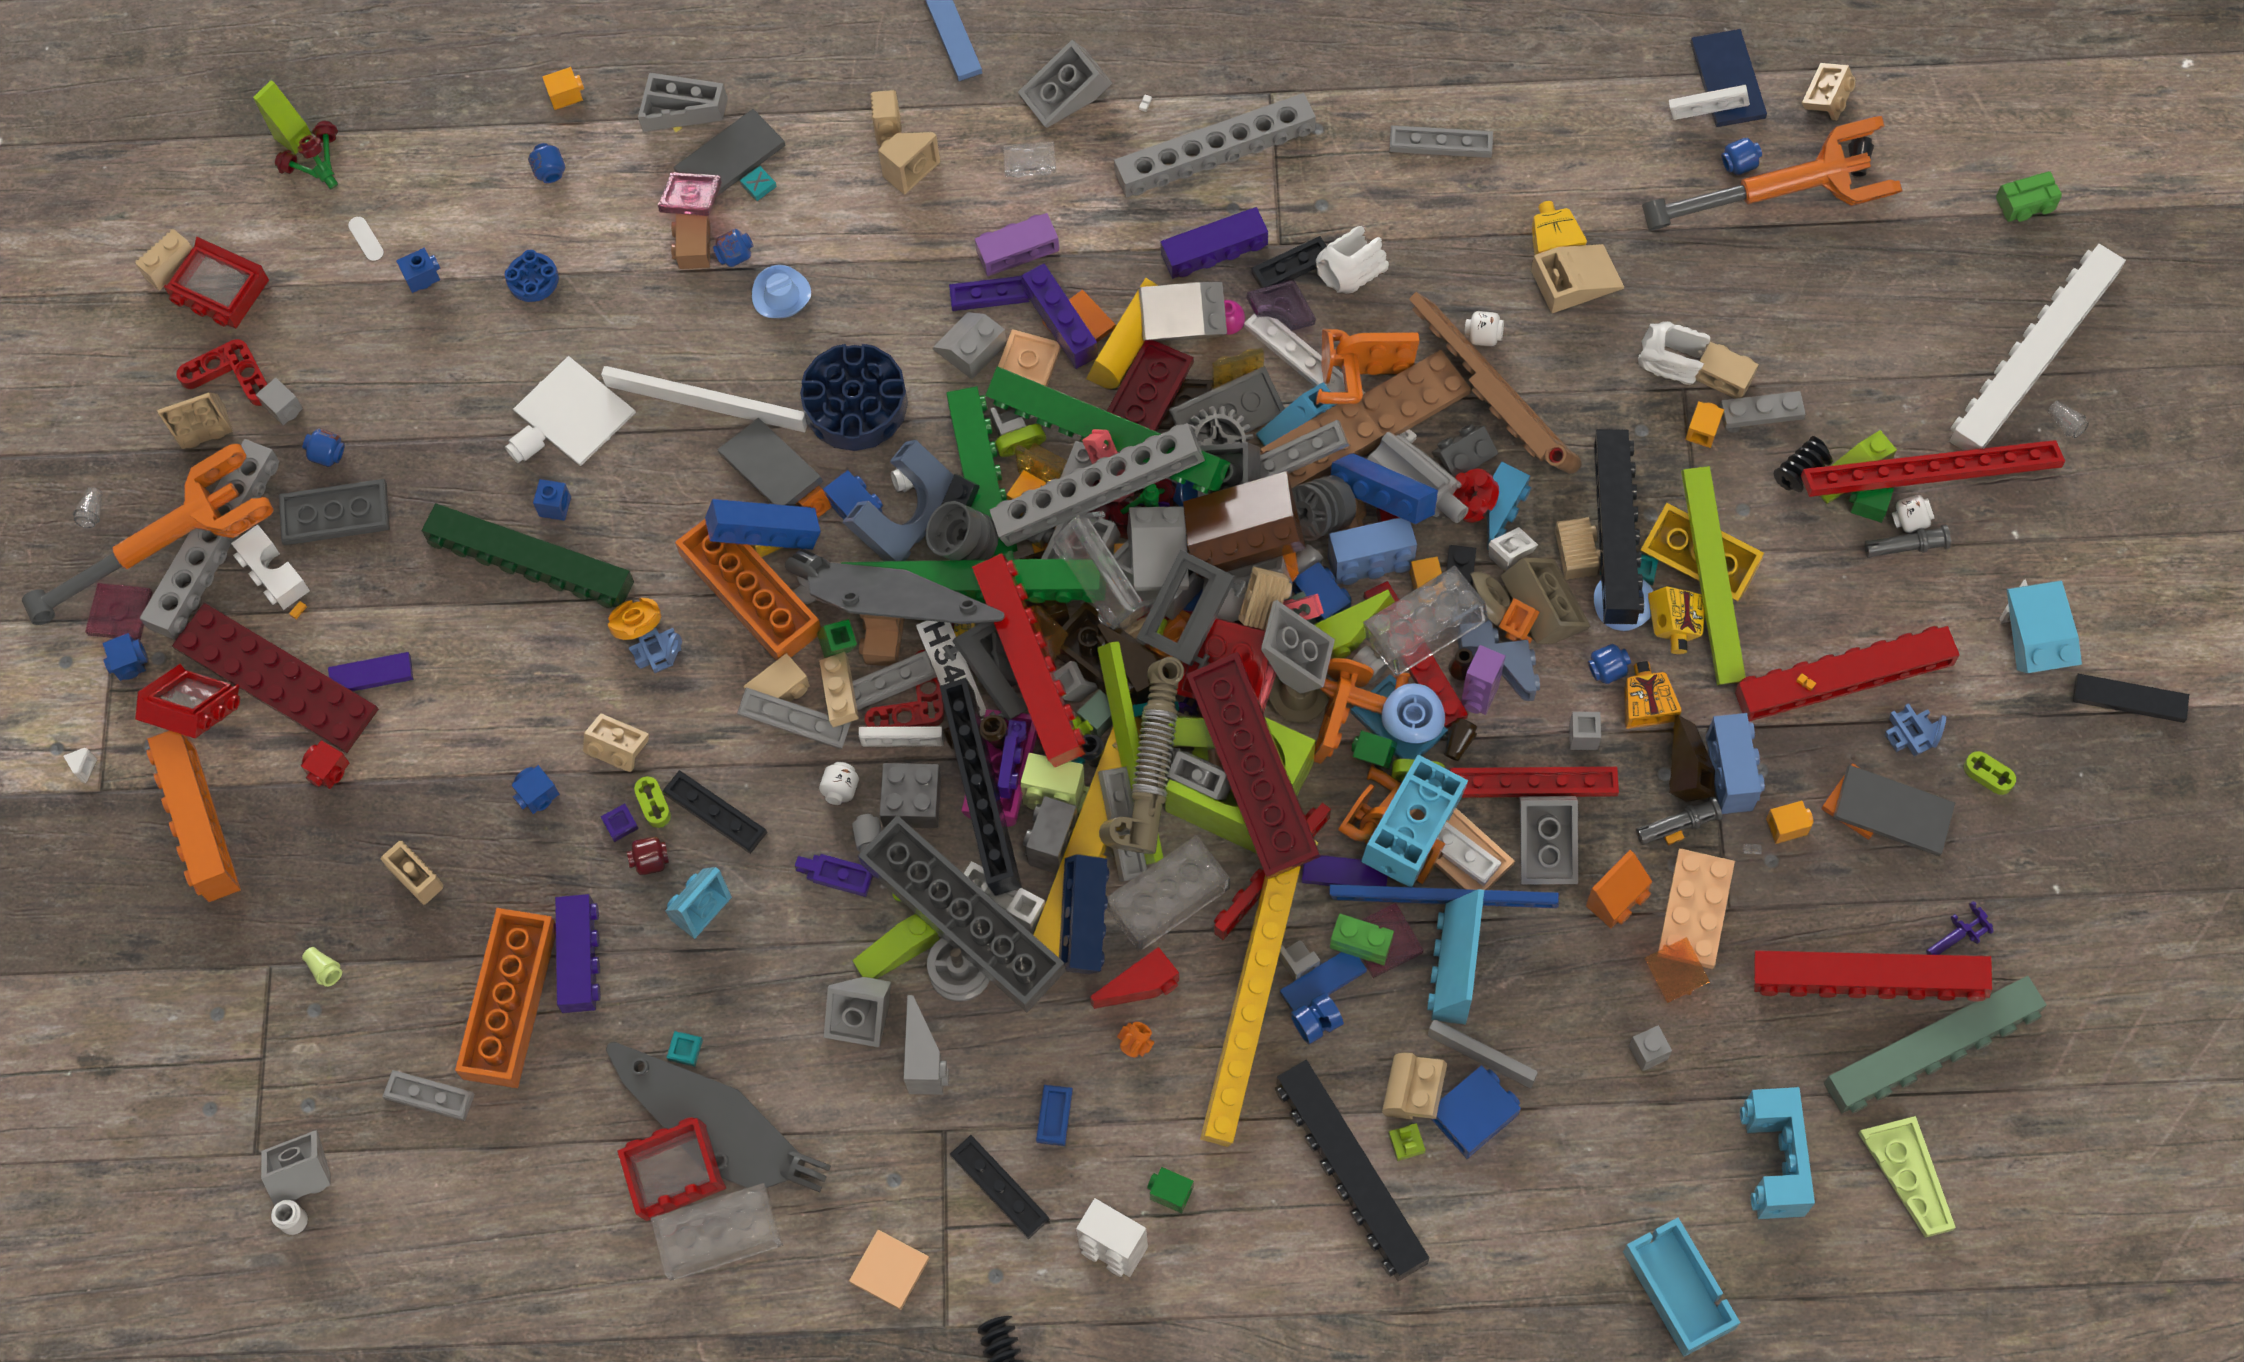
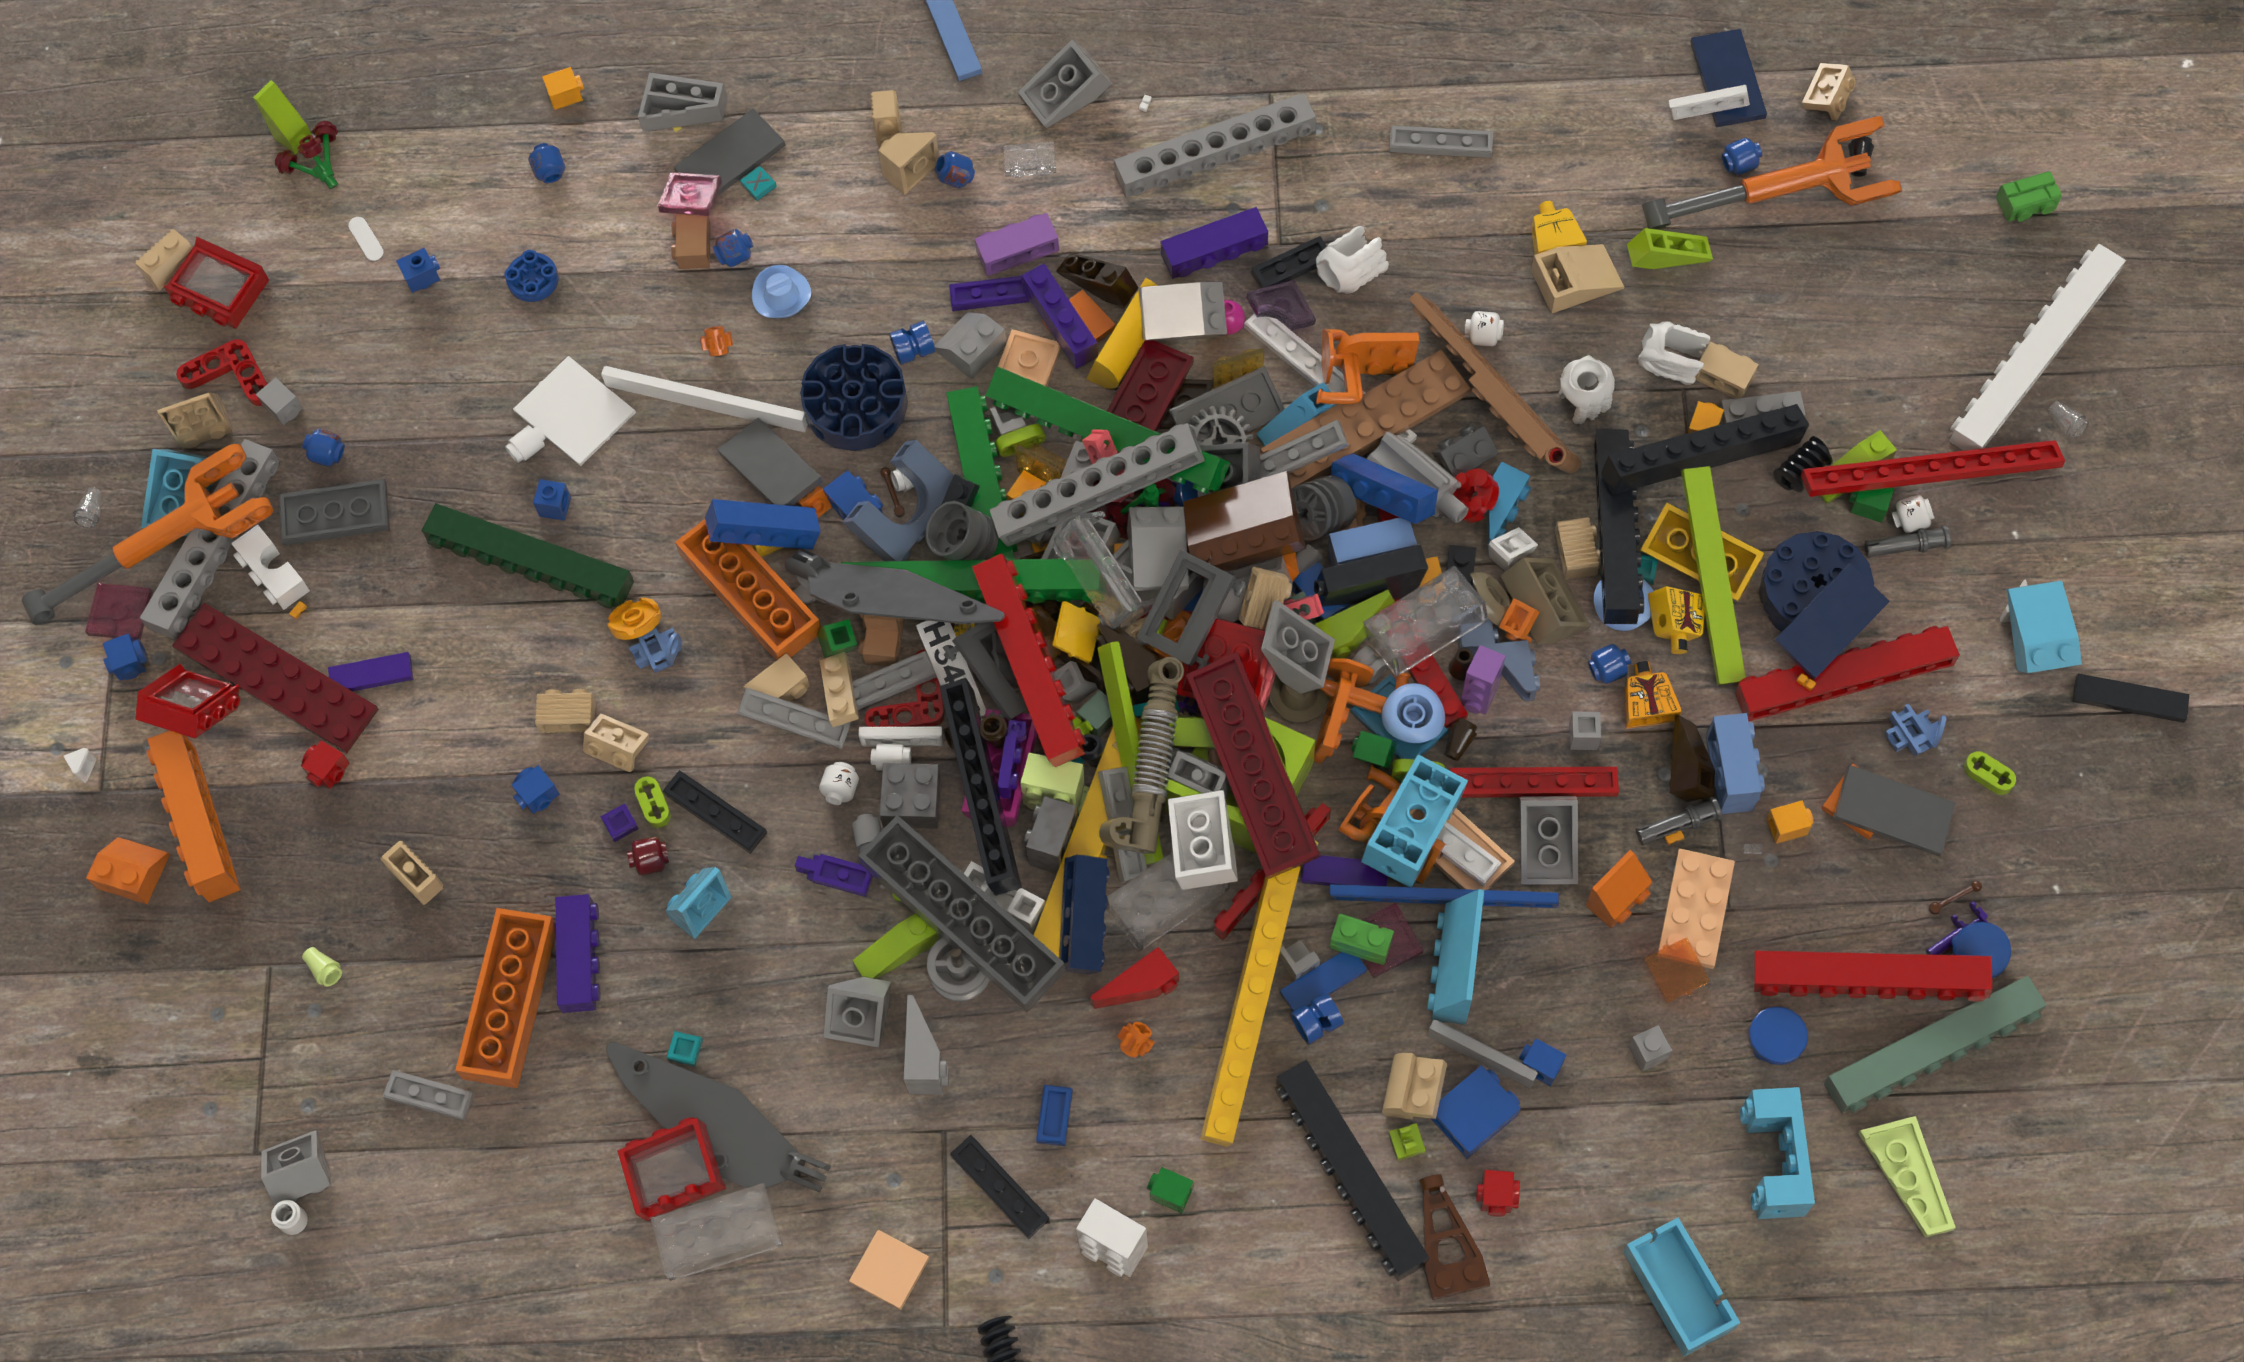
(128, 869): none -> orange slope
(167, 483): none -> medium azure slope
(565, 711): none -> tan brick
(716, 341): none -> orange gear
(890, 754): none -> white brick
(898, 510): none -> reddish brown hinge
(912, 342): none -> blue wheel
(954, 169): none -> blue head
(1076, 632): none -> yellow piece
(1100, 278): none -> dark brown slope
(1202, 840): none -> white slope
(1364, 578): none -> black slope
(1457, 1276): none -> reddish brown plate
(1498, 1192): none -> red brick
(1544, 1060): none -> blue brick
(1581, 374): none -> white piece
(1667, 249): none -> lime slope
(1704, 448): none -> black brick
(1778, 1035): none -> blue tile
(1800, 567): none -> dark blue brick
(1831, 621): none -> dark blue tile
(1935, 907): none -> reddish brown hinge
(1984, 940): none -> blue tile

